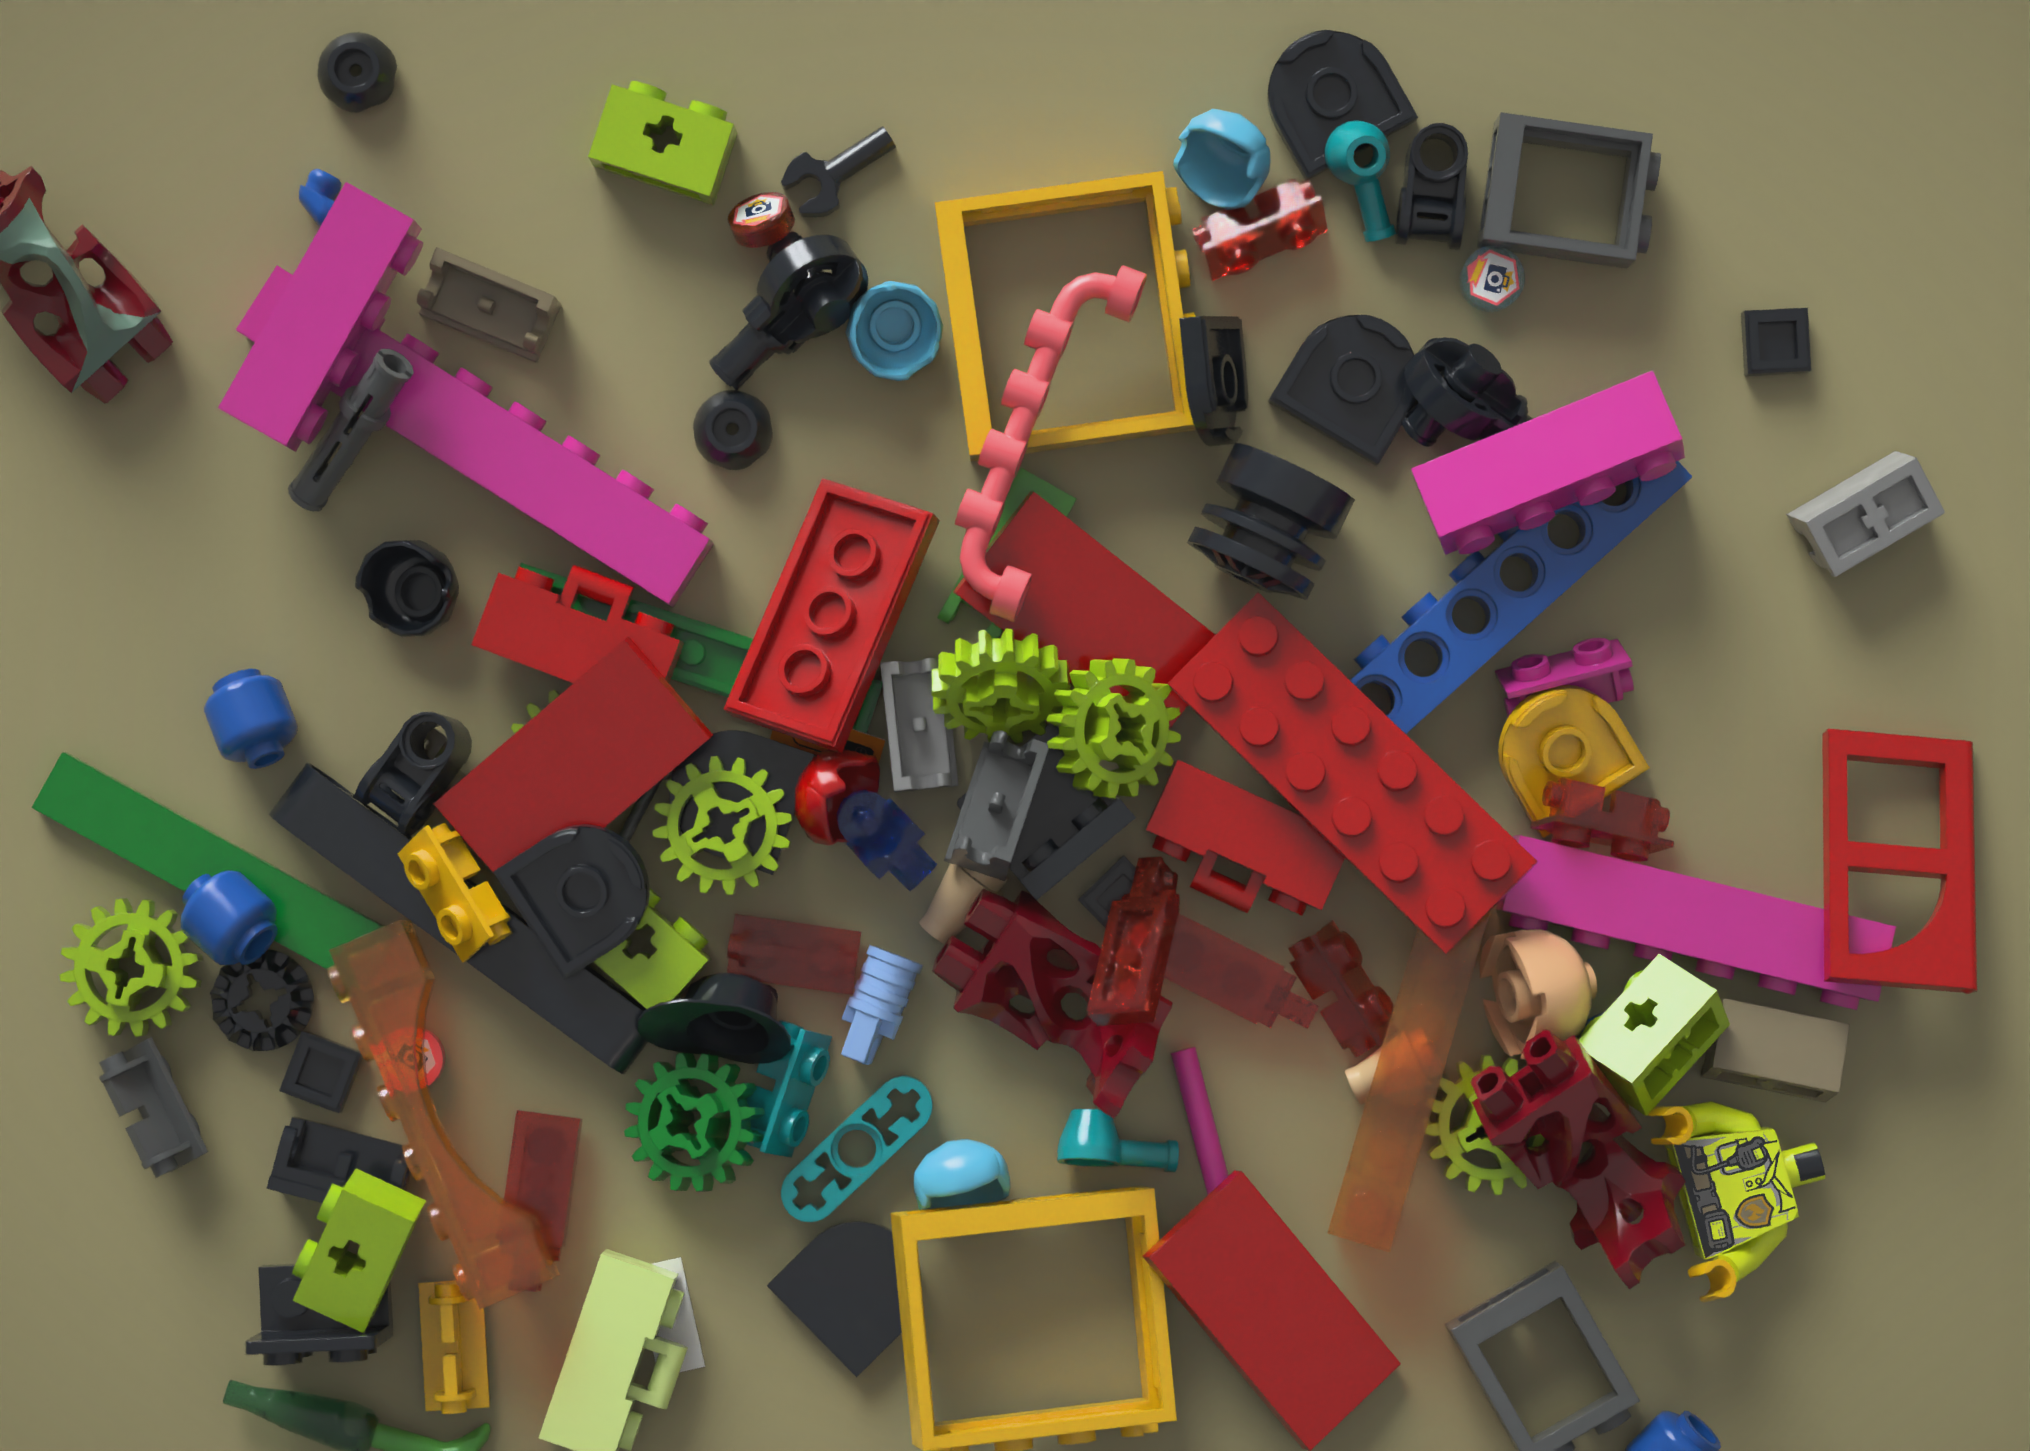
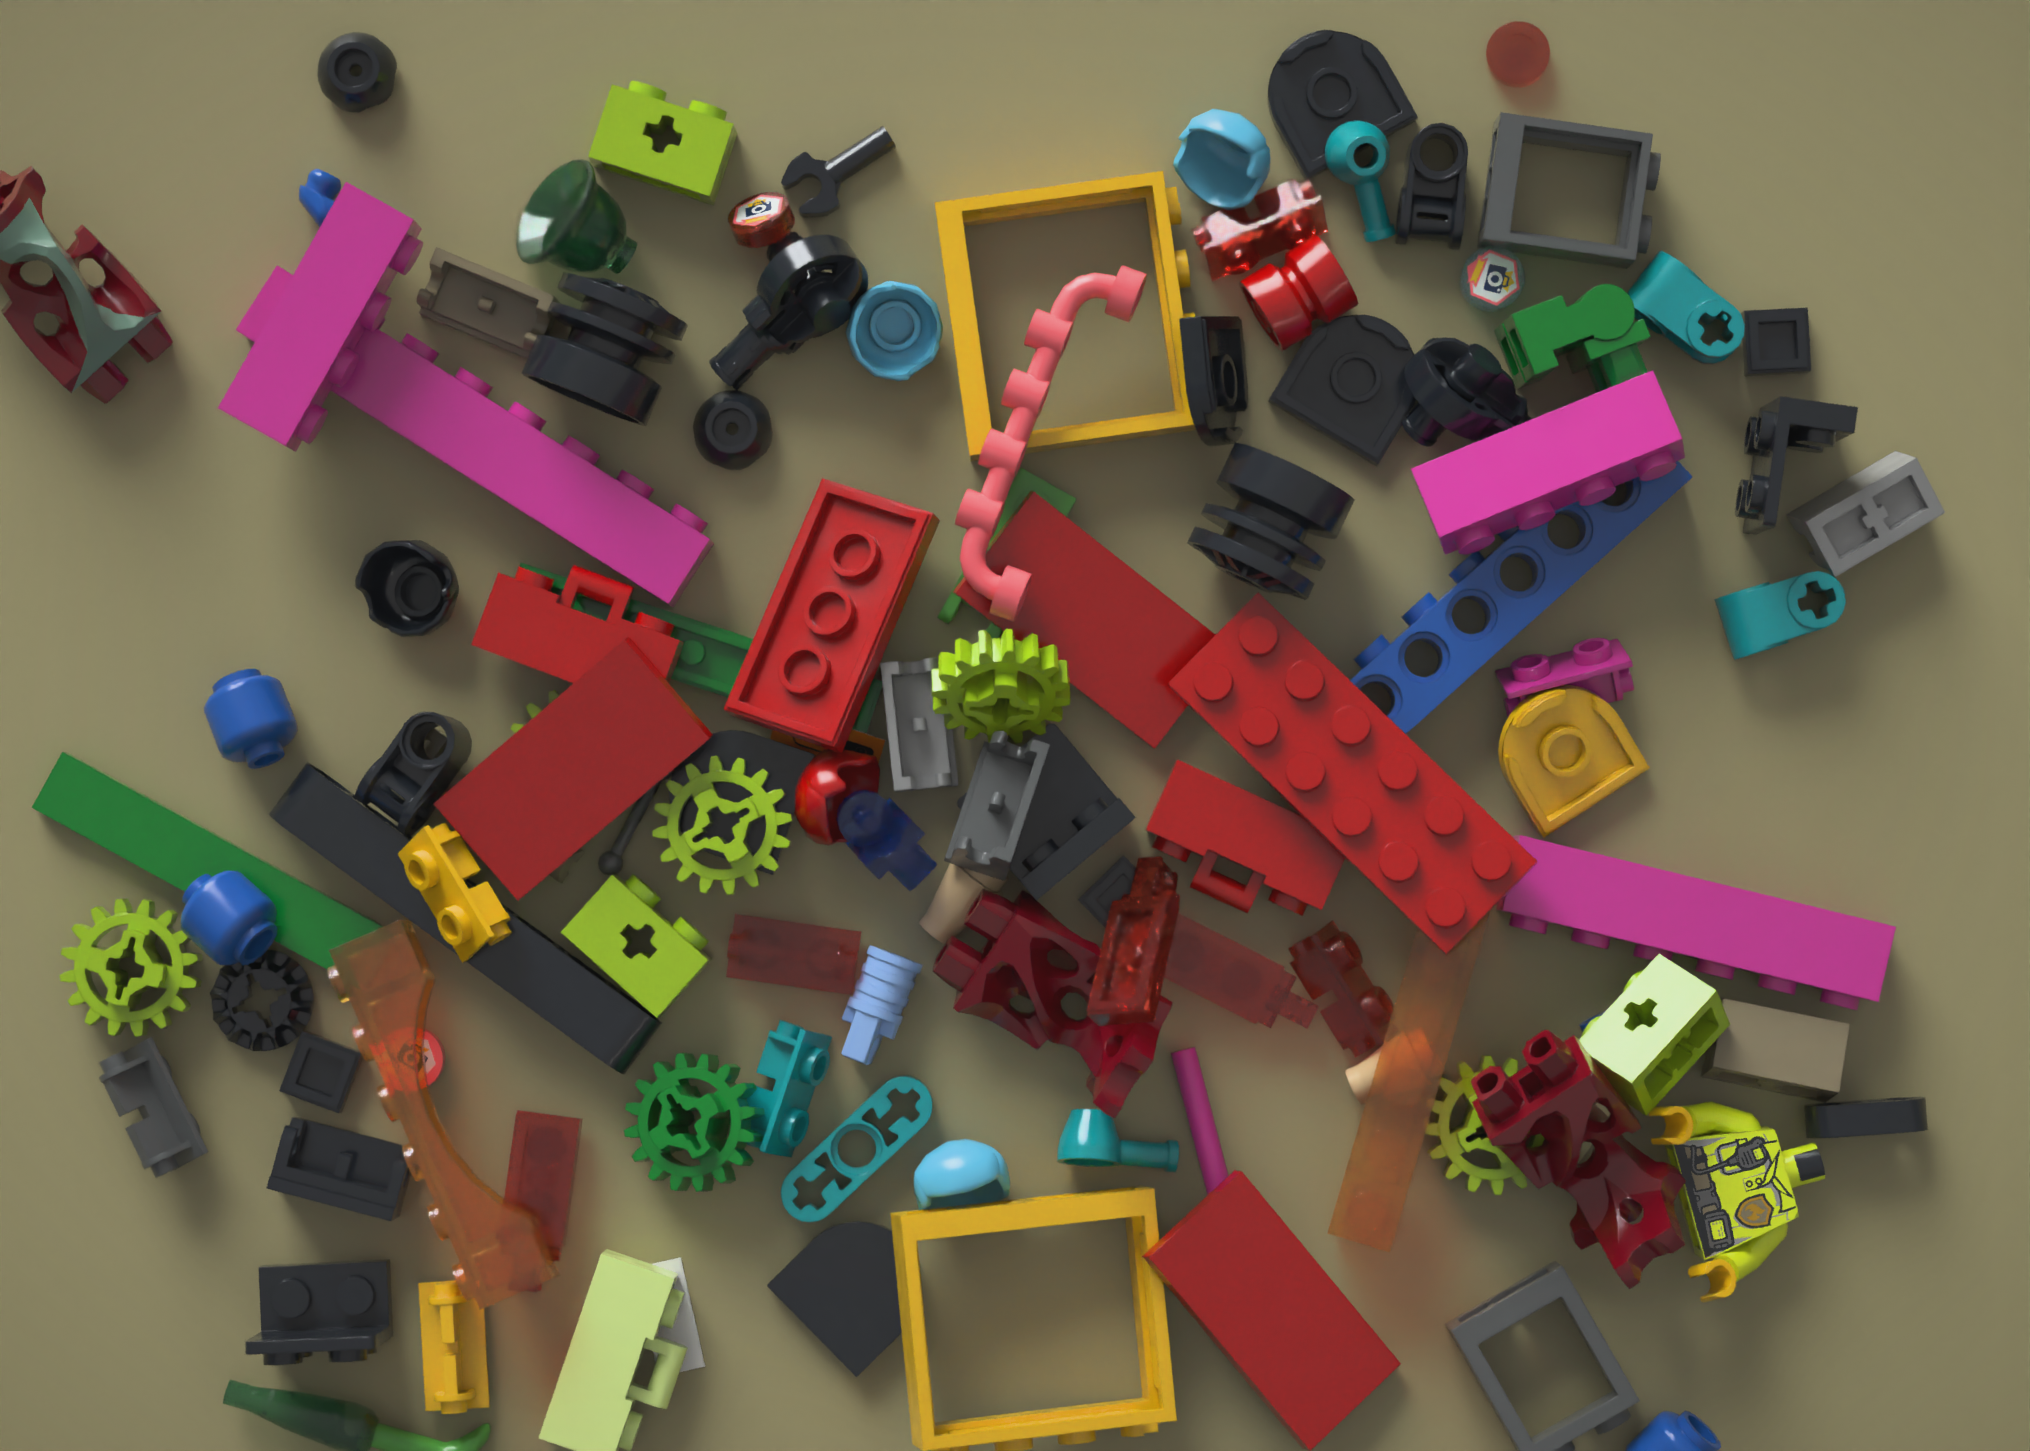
(349, 1284): lime brick -> none
(383, 382): dark grey pin -> none
(574, 223): none -> clear green hat
(578, 893): black tile -> none
(605, 348): none -> black wheel
(720, 1017): black piece -> none
(1113, 728): lime gear -> none
(1302, 290): none -> red wheel
(1518, 54): none -> clear red tile
(1536, 986): light nougat cylinder -> none
(1594, 328): none -> green hips
(1627, 828): clear red hinge -> none
(1675, 300): none -> teal piece
(1770, 613): none -> teal piece
(1783, 426): none -> black bracket
(1866, 1117): none -> black beam
(1946, 947): red window -> none

